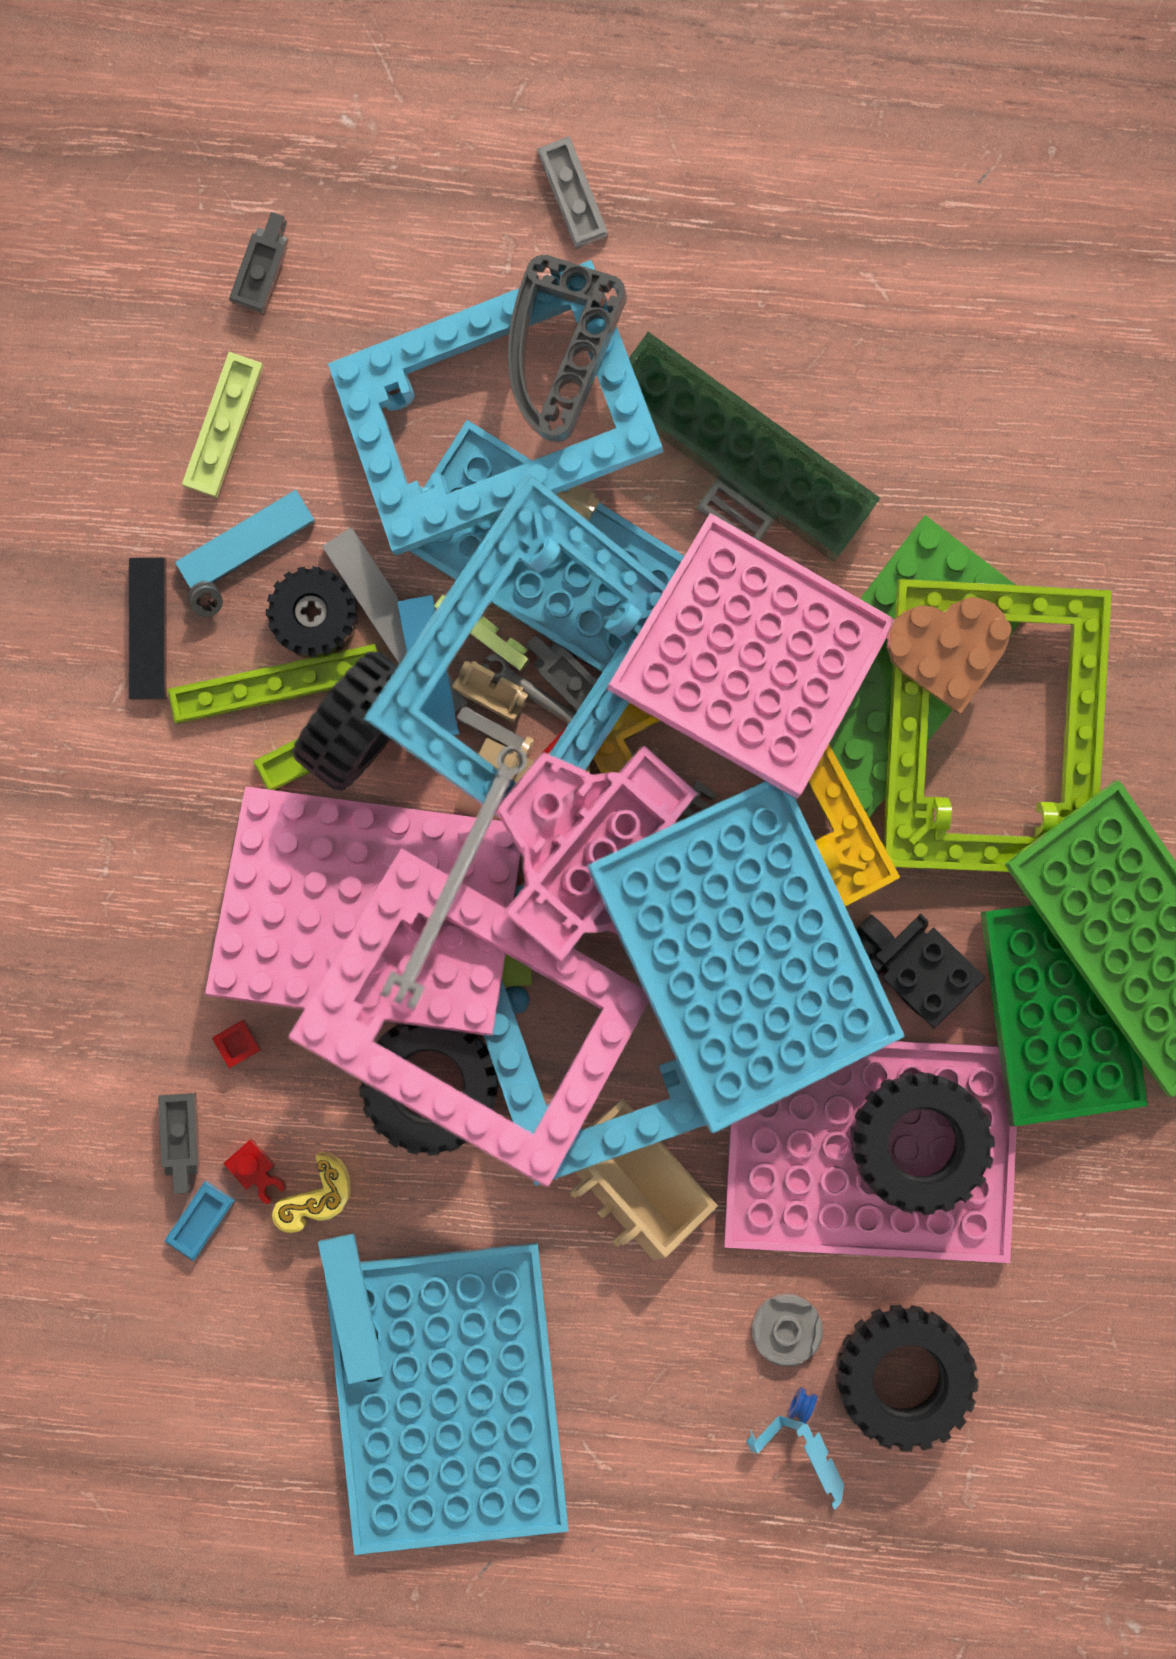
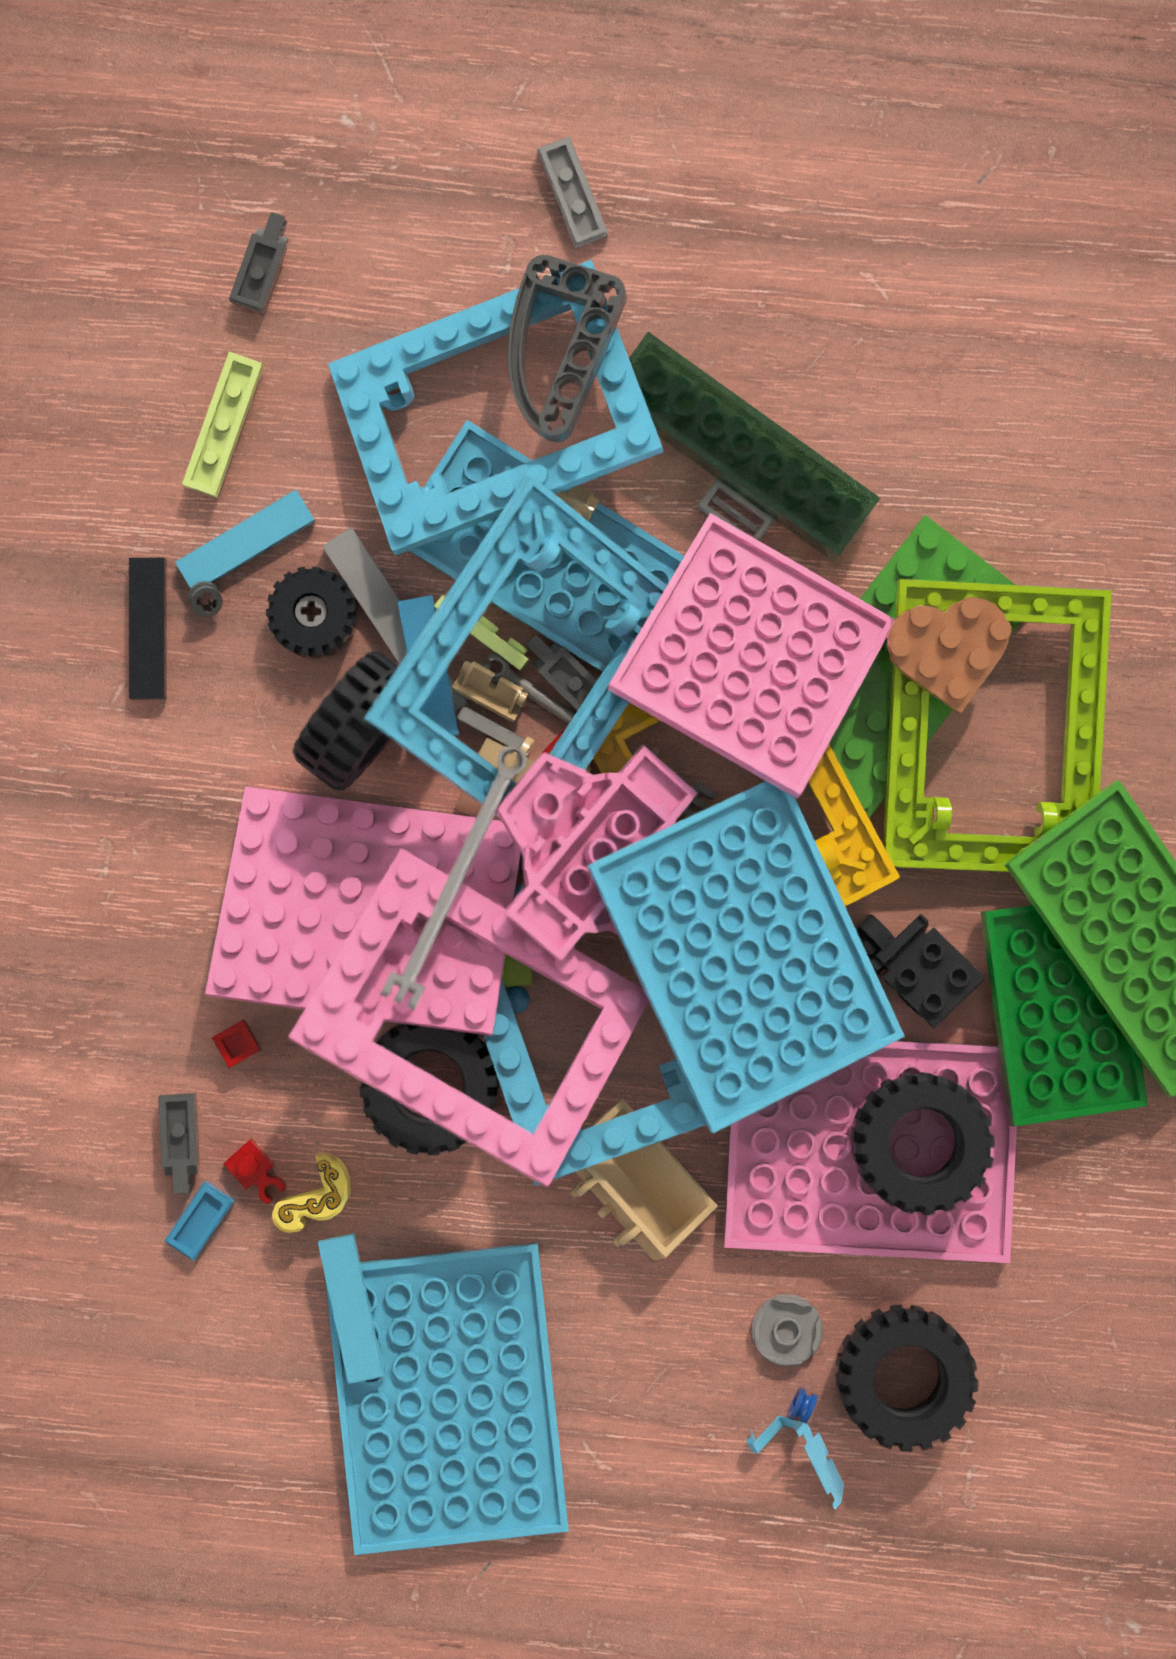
(262, 686): lime tile -> none
(280, 767): lime tile -> none

